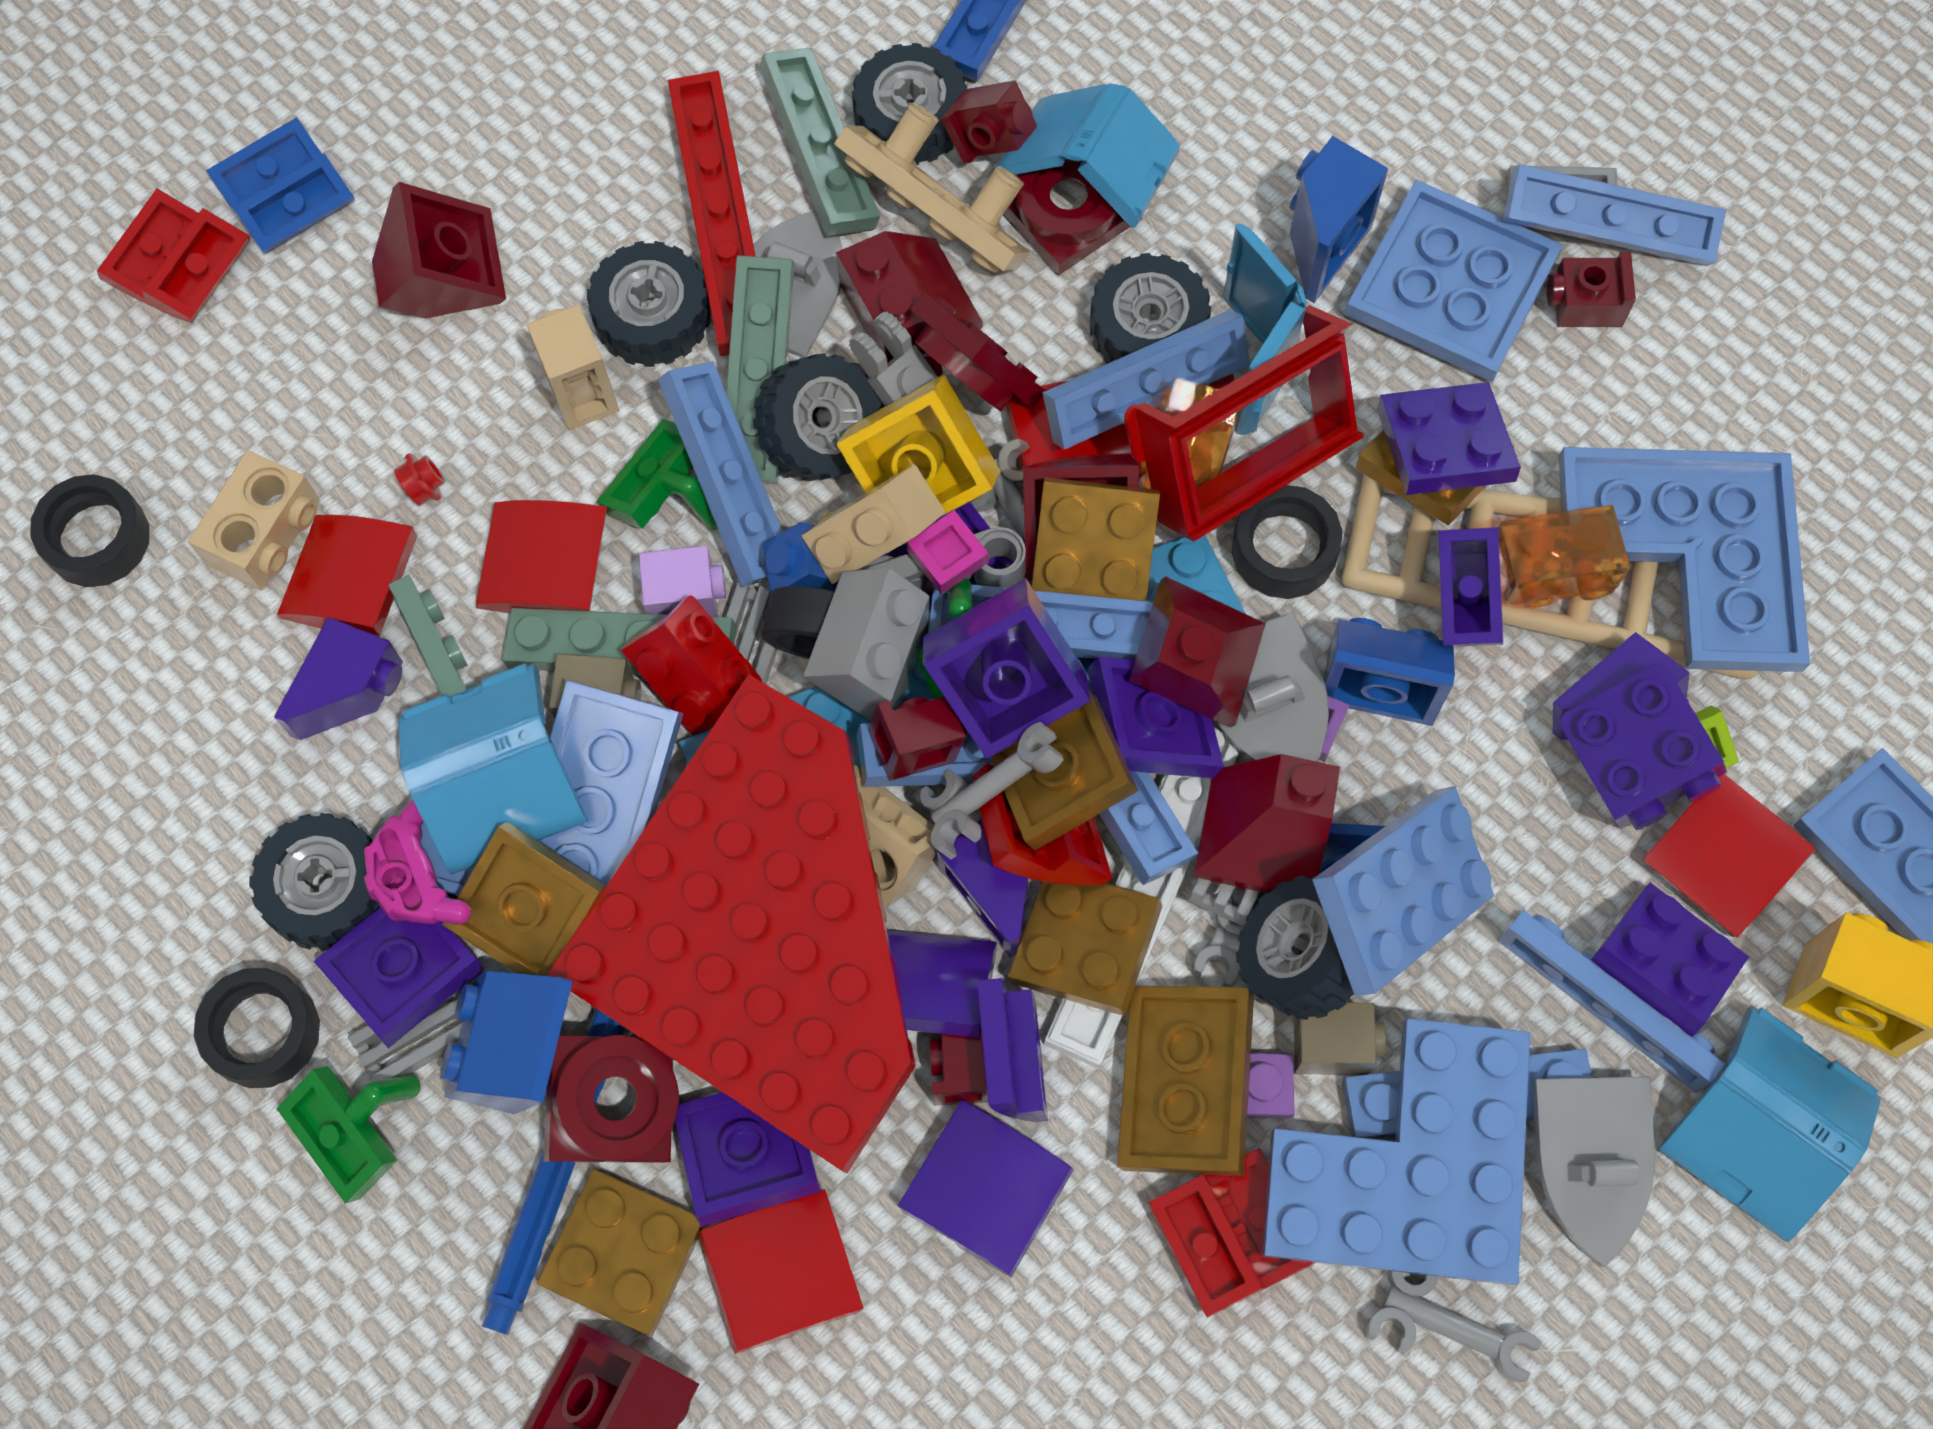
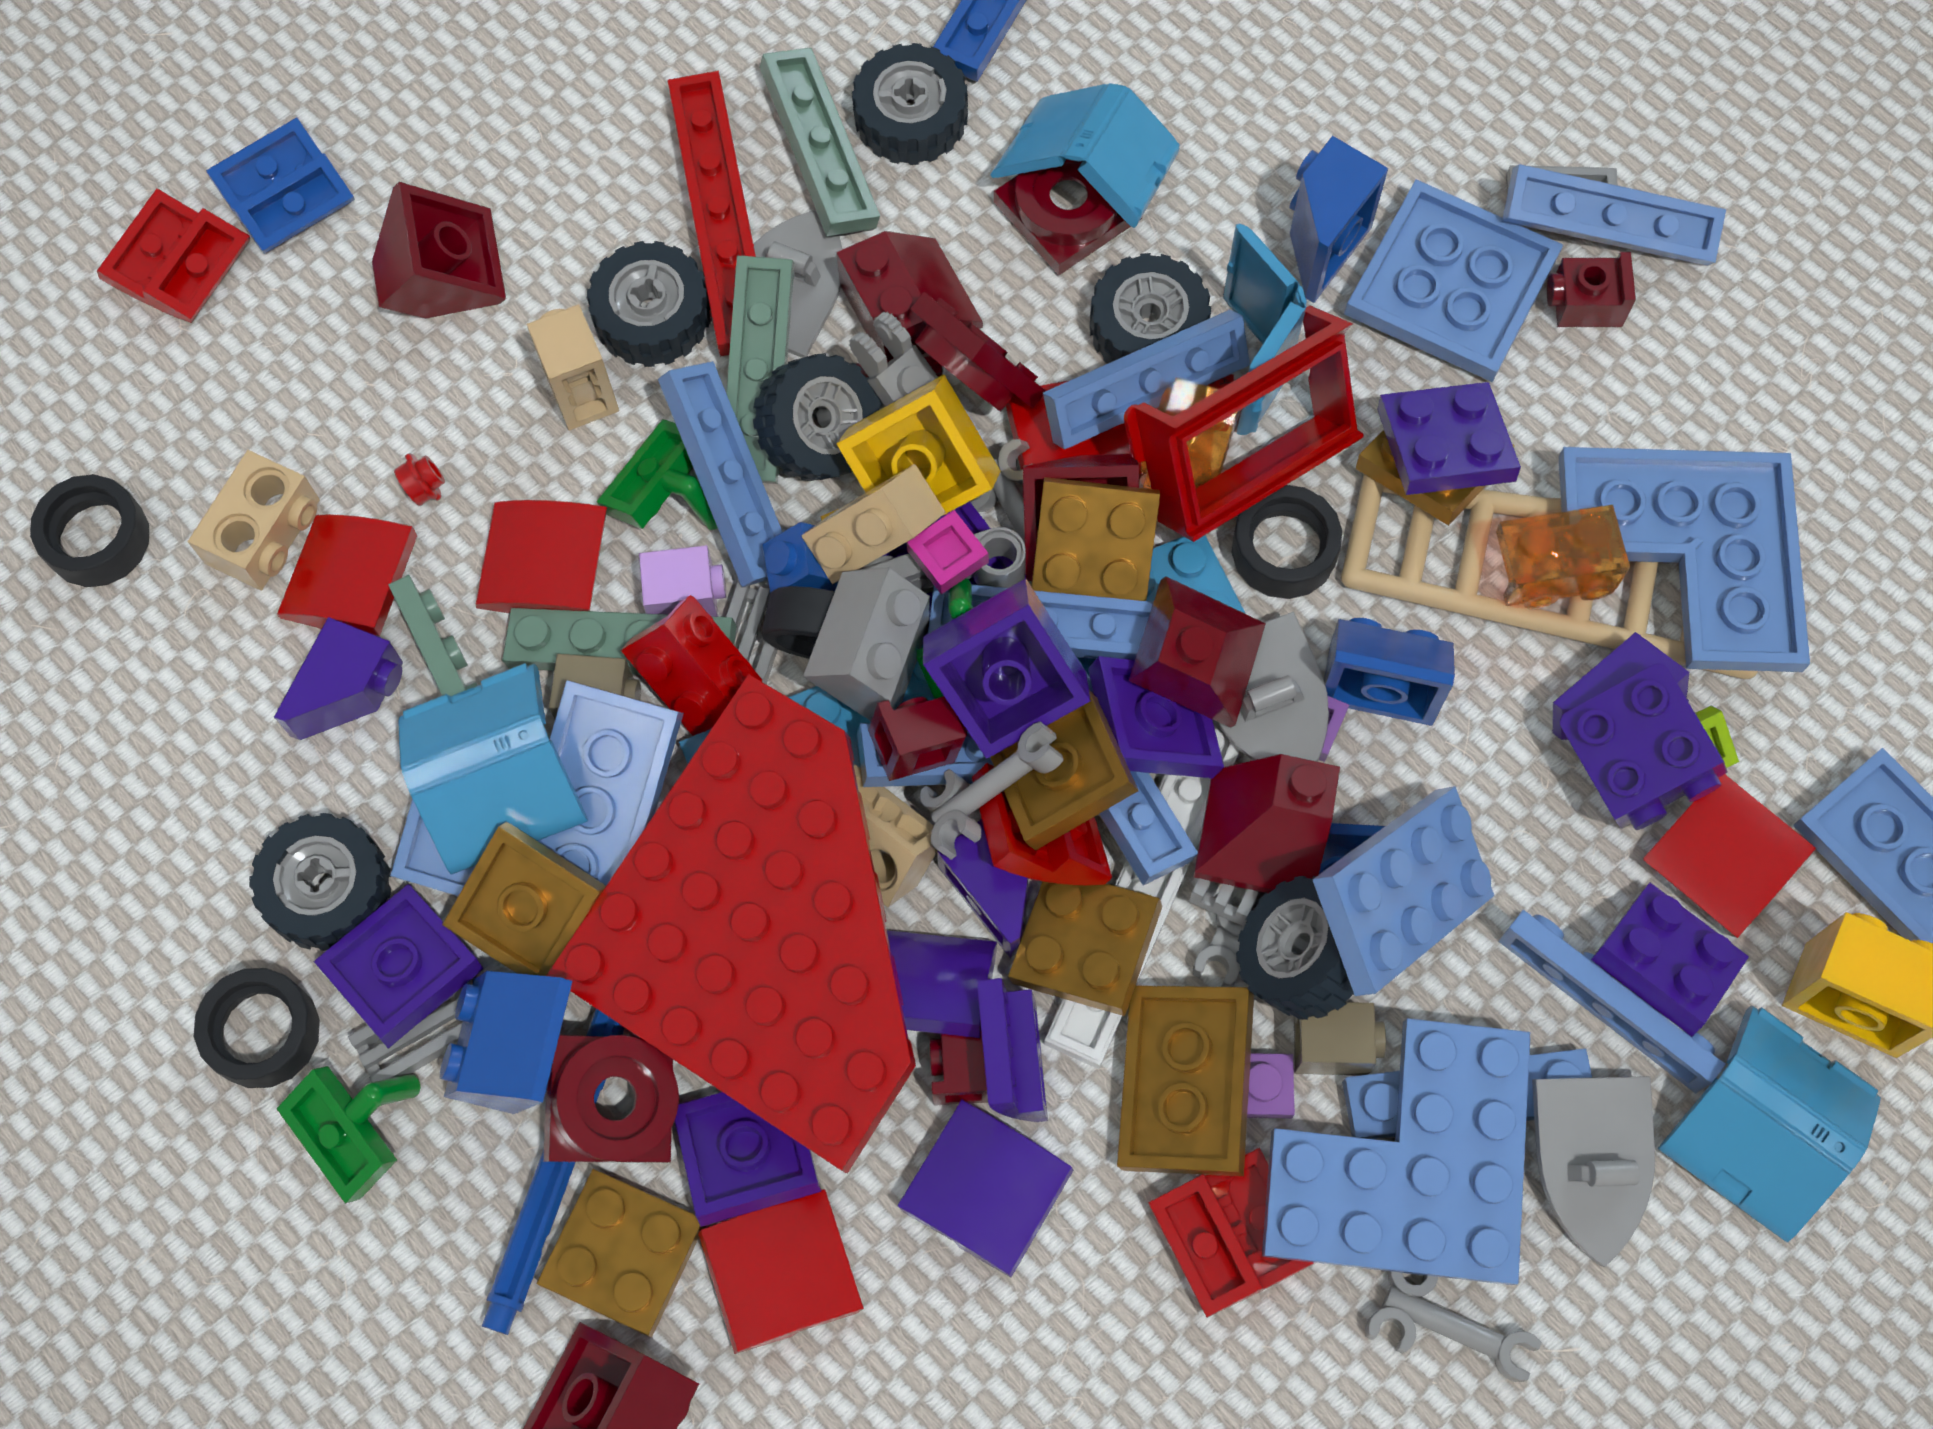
(404, 876): dark pink piece -> none
(912, 187): tan plate -> none
(989, 120): dark red brick -> none
(1470, 587): dark purple slope -> none

